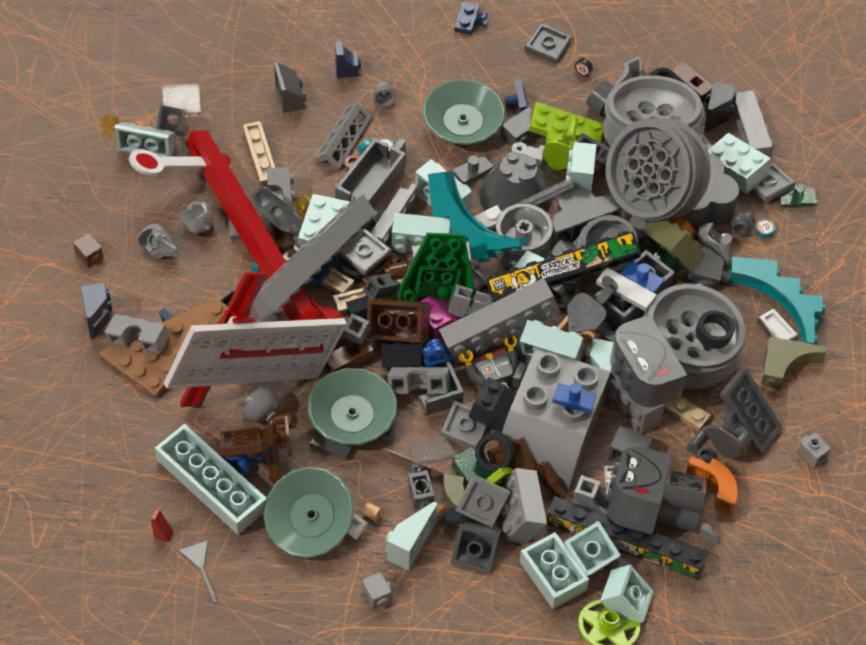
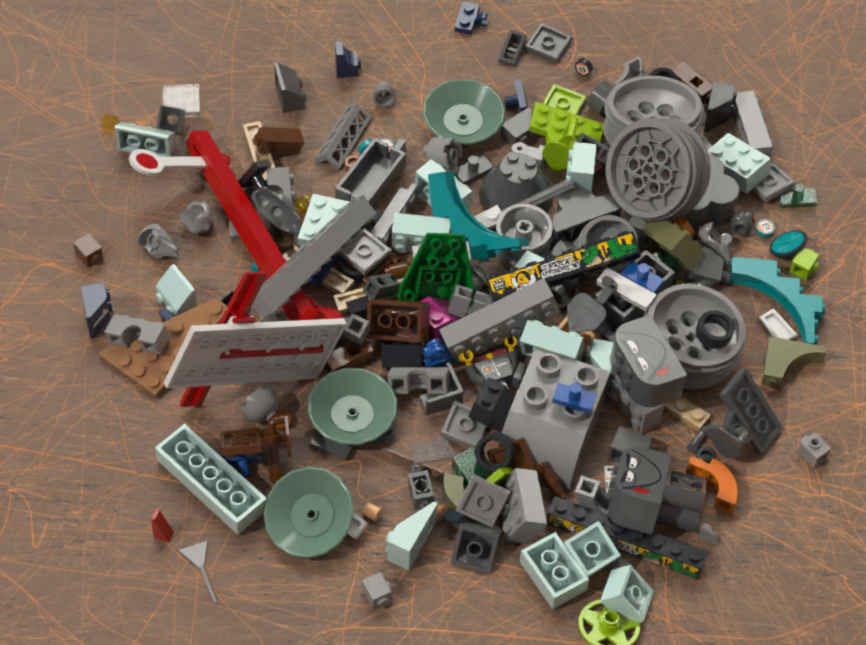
(175, 292): none -> light aqua slope
(254, 174): none -> black tile
(279, 140): none -> reddish brown brick
(445, 152): none -> light grey brick
(516, 36): none -> dark grey slope
(565, 99): none -> lime tile
(788, 243): none -> teal wheel
(804, 263): none -> lime brick

